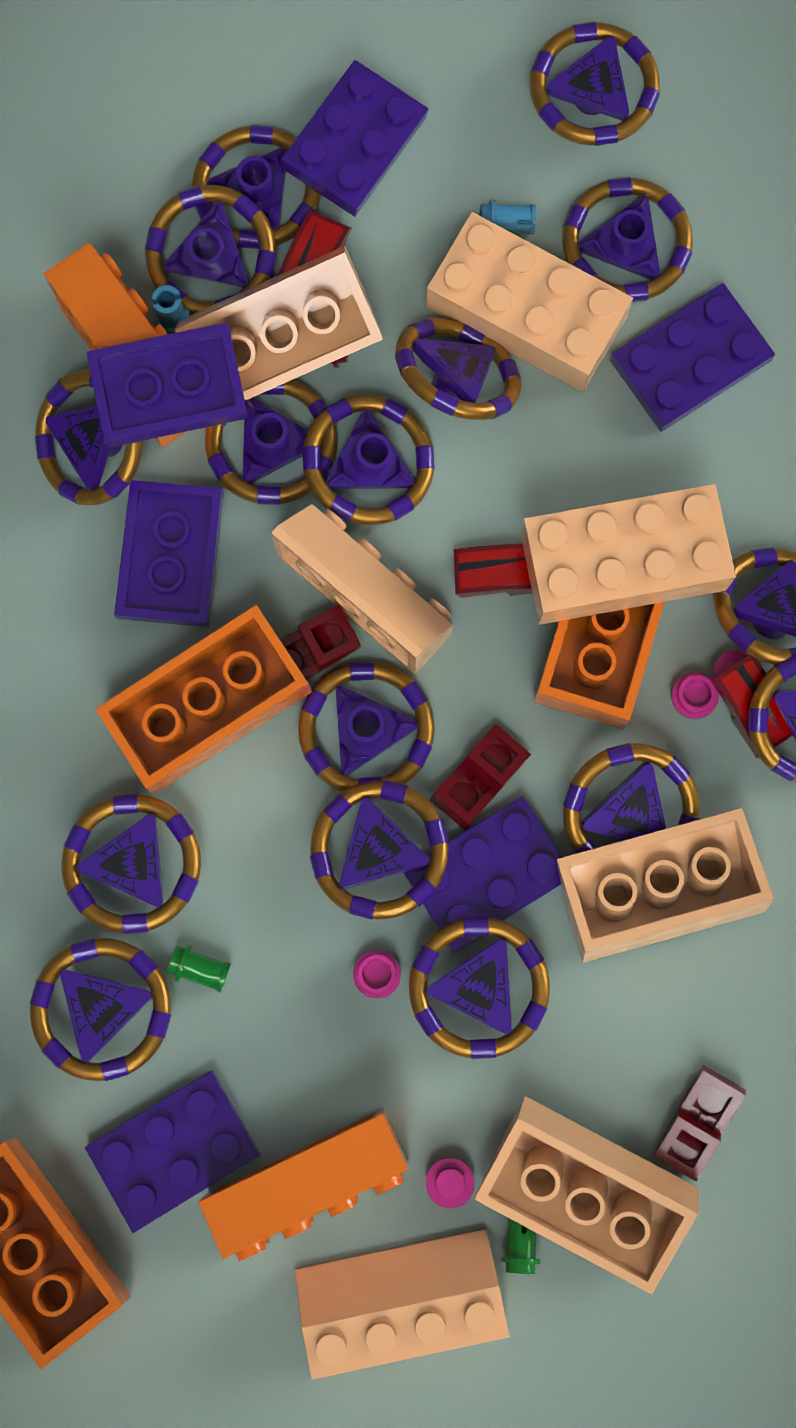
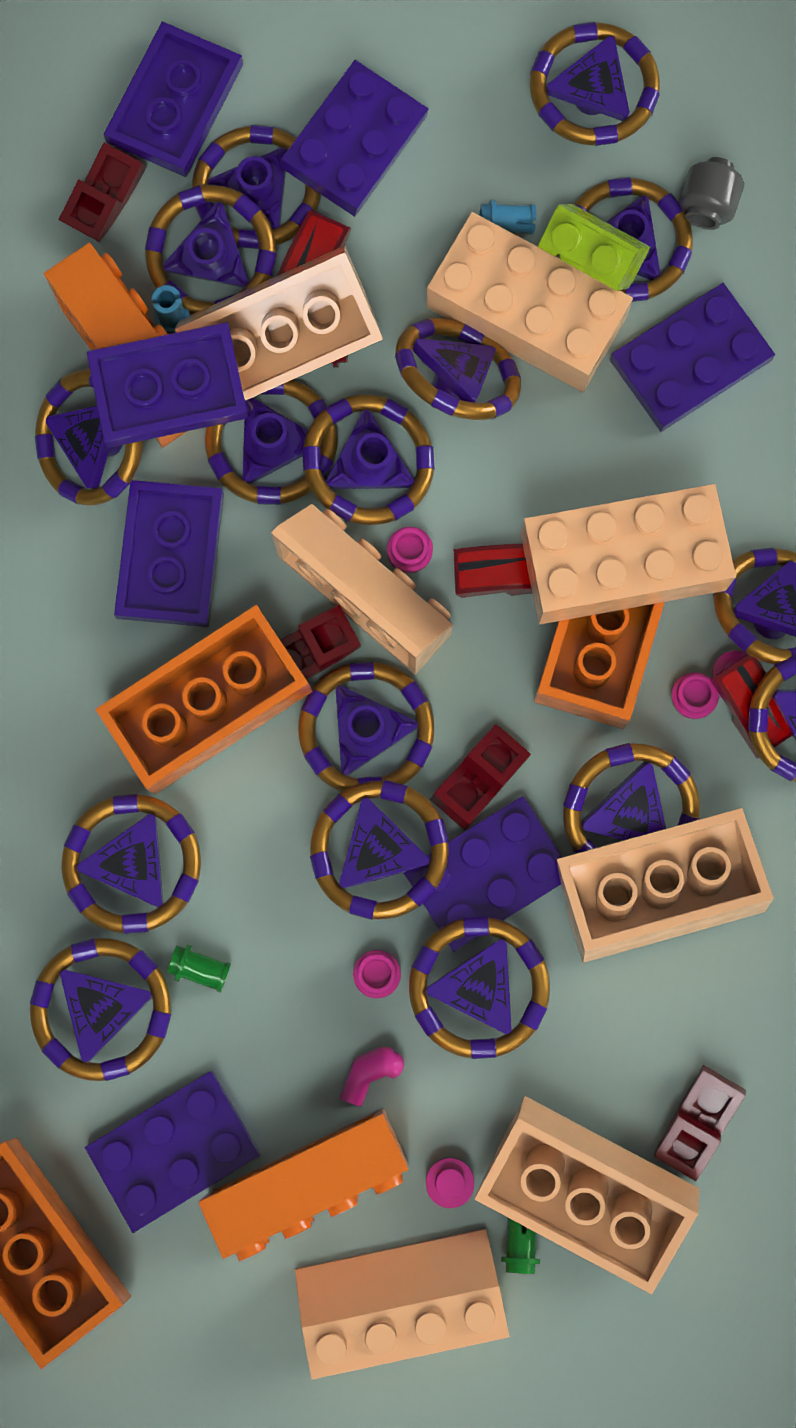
(103, 194): none -> dark red slope
(173, 99): none -> dark purple plate
(369, 1068): none -> dark pink arm
(409, 549): none -> dark pink plate
(594, 246): none -> lime brick
(711, 193): none -> dark grey head

